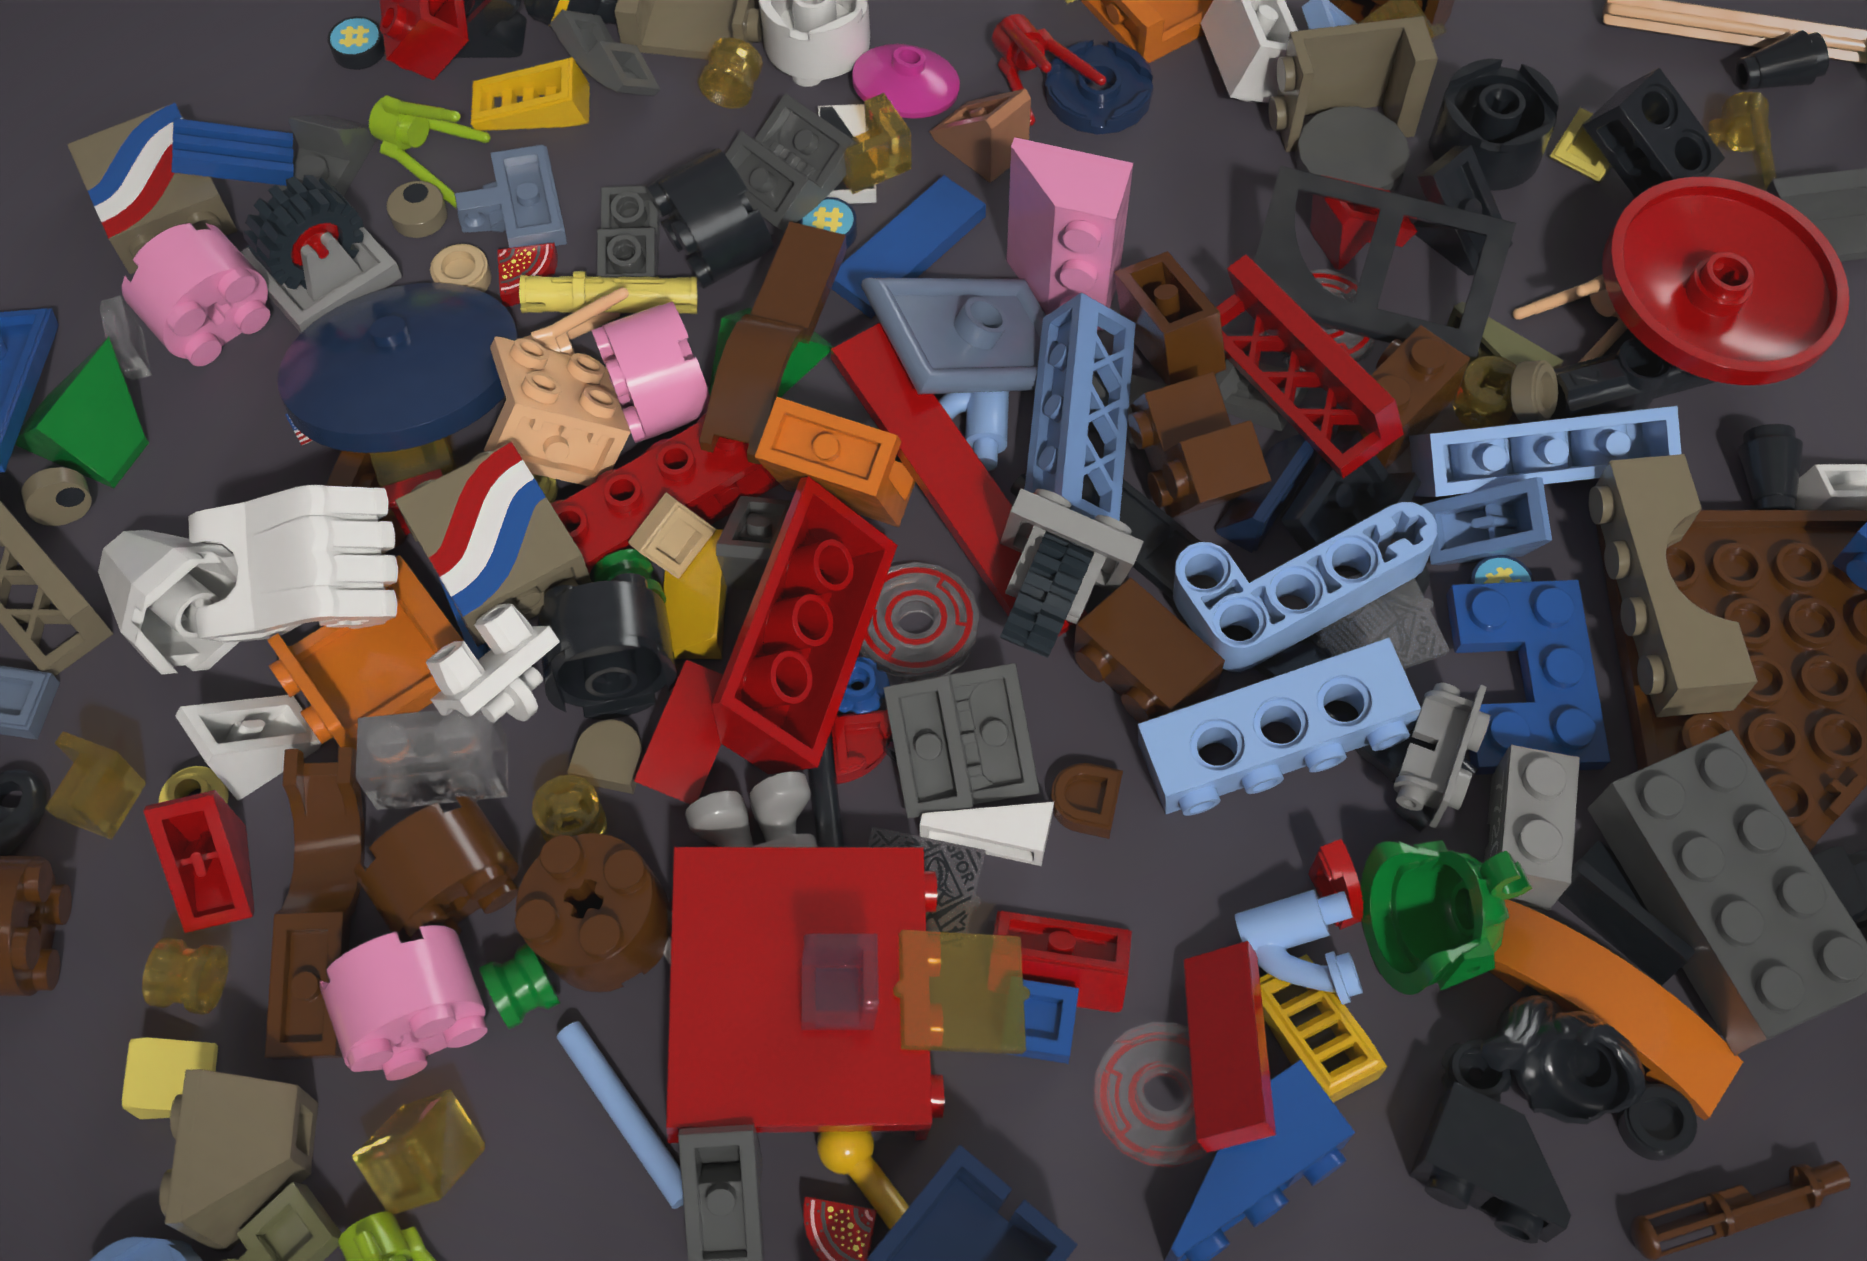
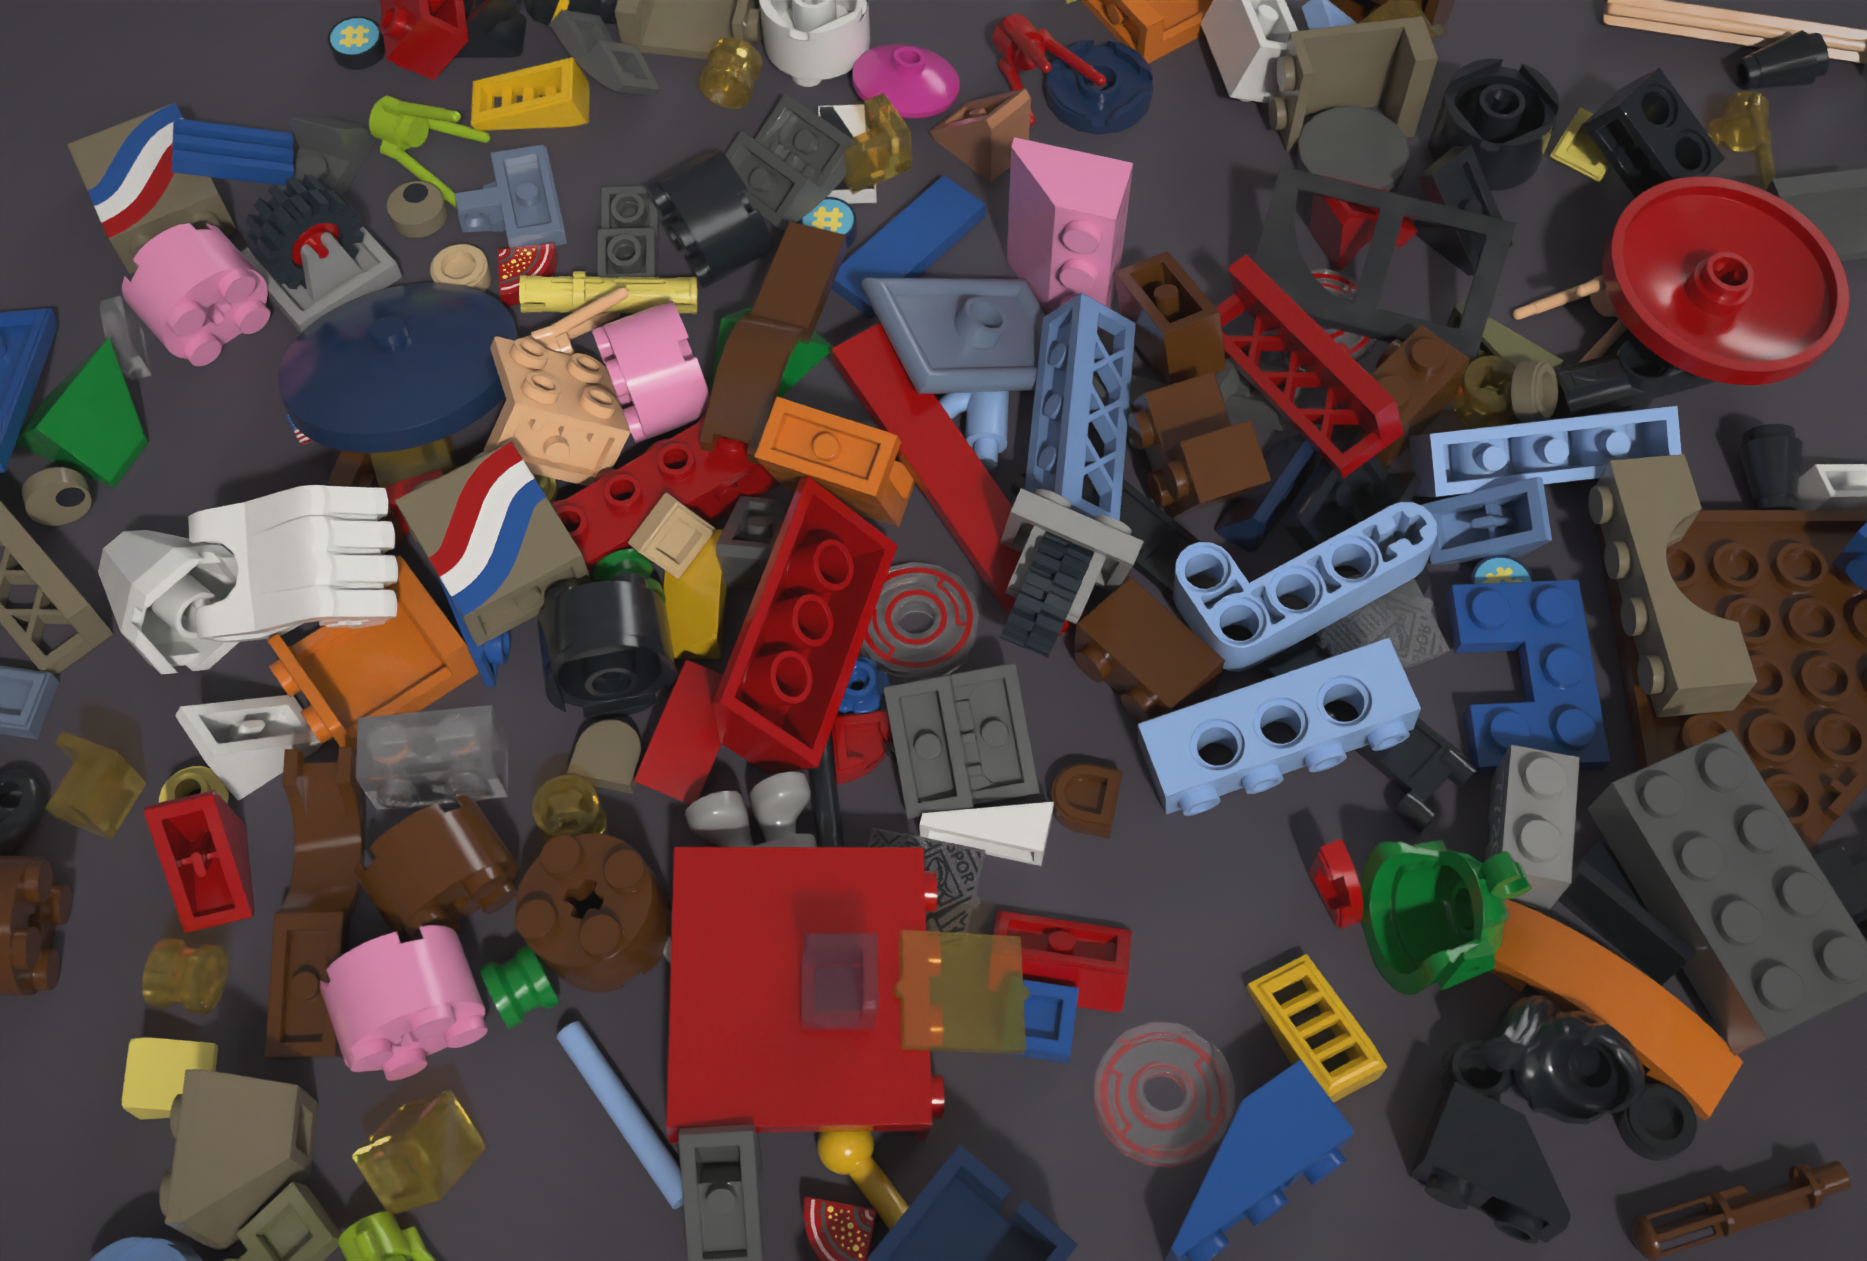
(500, 678): white hips -> none
(1228, 1048): red tile -> none
(1296, 922): light blue plant -> none
(1437, 775): light grey hinge -> none

